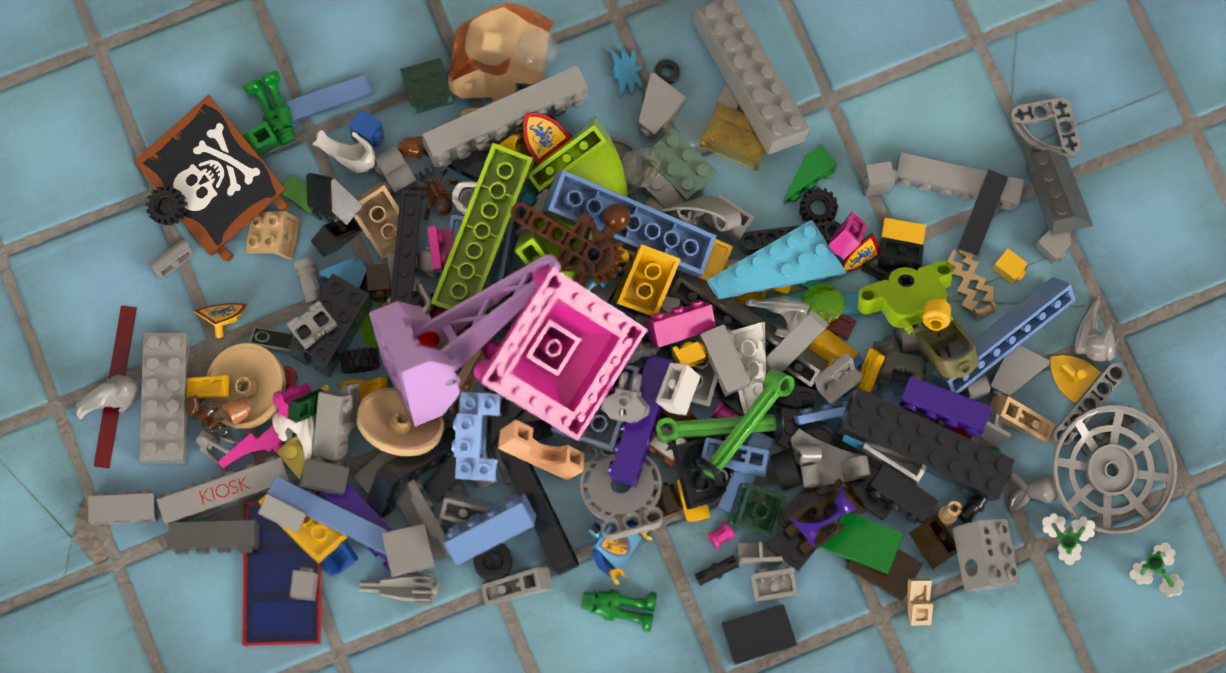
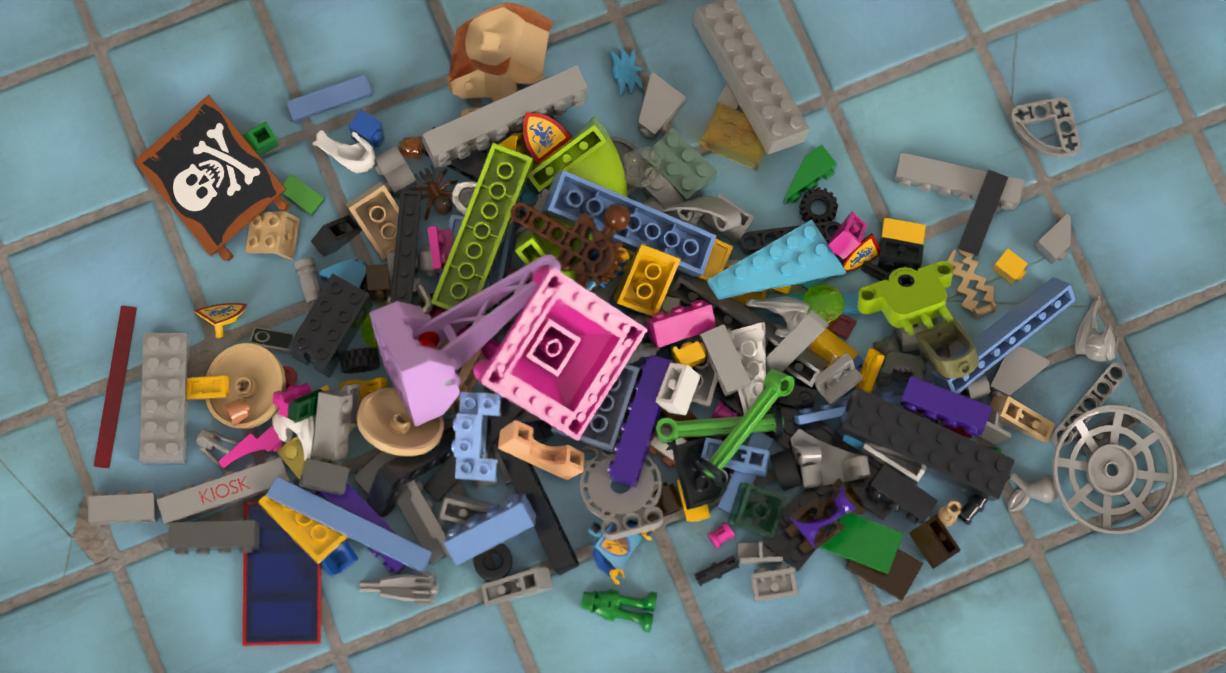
(116, 393): light grey hair -> none
(171, 259): light grey brick -> none
(177, 211): black tyre -> none
(205, 412): animal -> none
(279, 118): green piece -> none
(282, 513): light grey tile -> none
(304, 584): light grey brick -> none
(307, 319): light grey piece -> none
(330, 200): black slope -> none
(407, 550): light grey tile -> none
(426, 86): clear green brick -> none
(536, 50): clear dish -> none
(626, 399): light grey hinge -> none
(671, 64): black piece -> none
(759, 634): black tile -> none
(878, 178): light grey brick -> none
(919, 602): tan slope -> none
(936, 314): yellow head -> none
(991, 547): light grey piece -> none
(1057, 192): dark grey slope -> none
(1068, 546): white plant -> none
(1072, 375): yellow shield -> none
(1155, 564): white plant -> none

